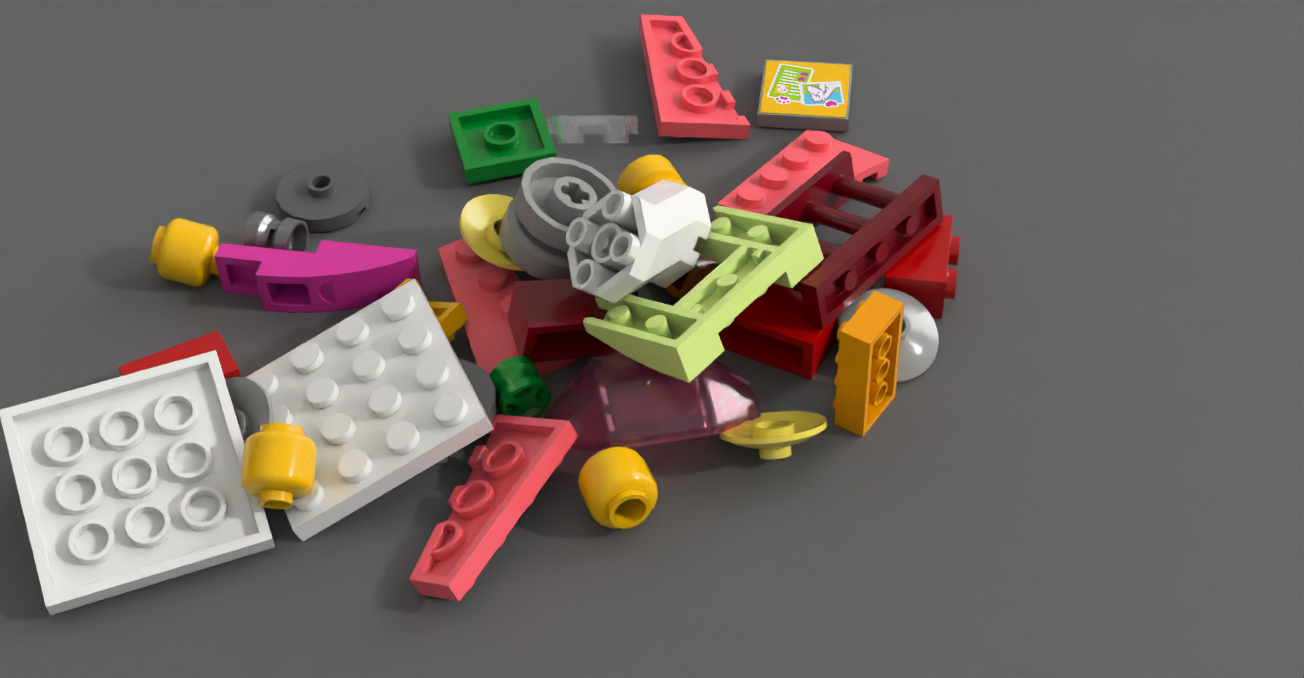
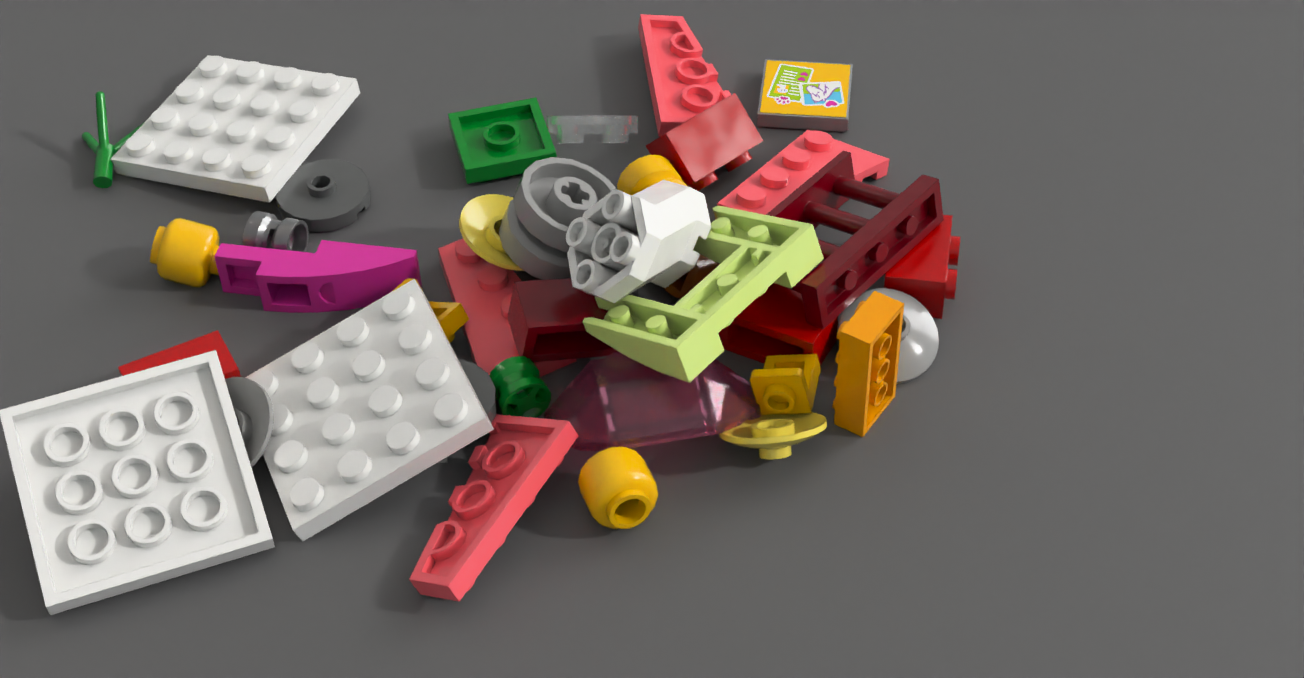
(103, 150): none -> green plant
(236, 127): none -> white plate
(278, 465): yellow head -> none
(708, 142): none -> piece
(786, 384): none -> yellow bracket

